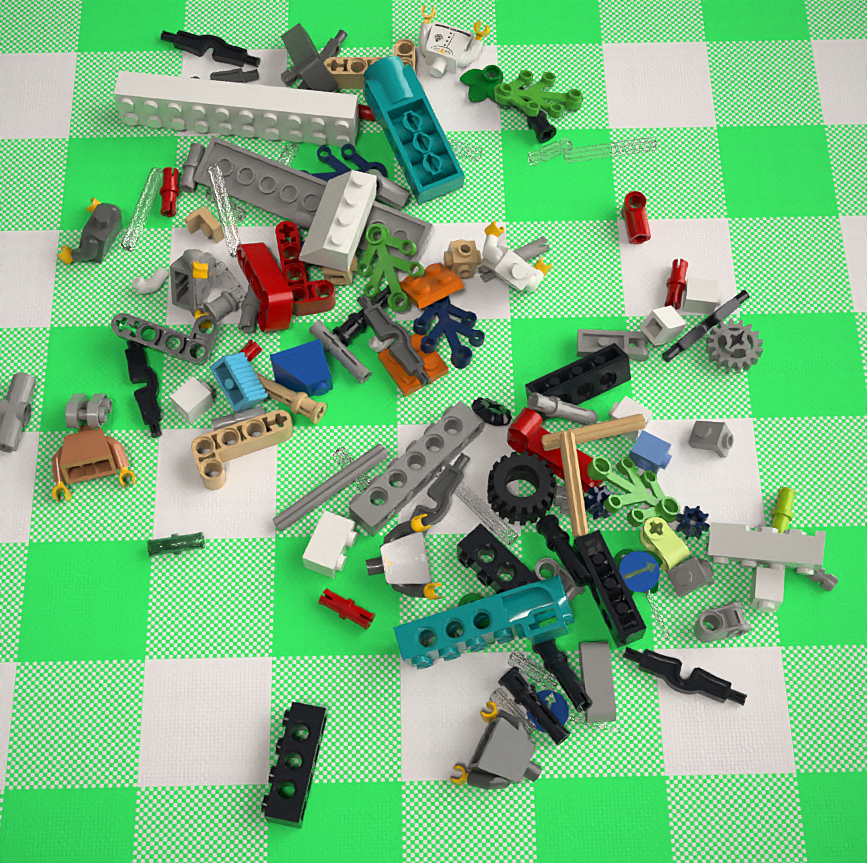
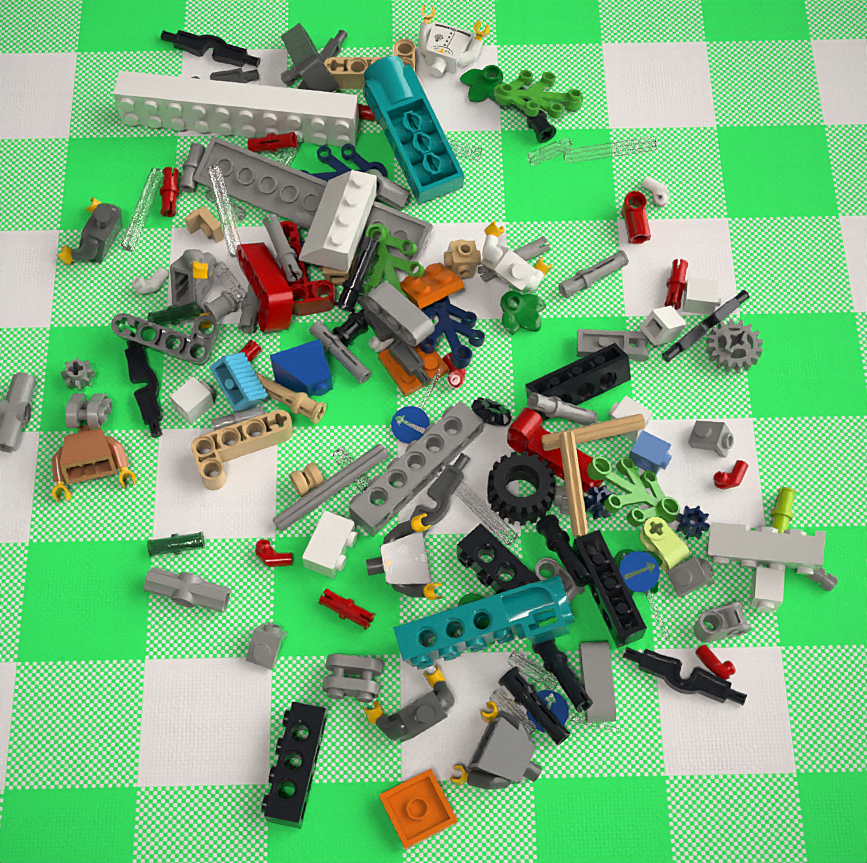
(78, 374): none -> light grey gear
(175, 314): none -> clear green pin
(187, 589): none -> light grey piece
(266, 645): none -> light grey bracket
(270, 556): none -> red arm
(272, 142): none -> red pin
(285, 255): none -> light grey pin
(312, 477): none -> tan wheel
(353, 286): none -> black pin
(362, 689): none -> light grey brick
(399, 314): none -> light grey beam
(411, 421): none -> blue piece
(417, 715): none -> dark grey torso
(418, 809): none -> orange plate
(455, 376): none -> red arm
(522, 315): none -> green plate
(584, 278): none -> light grey pin
(658, 190): none -> white arm
(708, 658): none -> red arm
(732, 479): none -> red arm

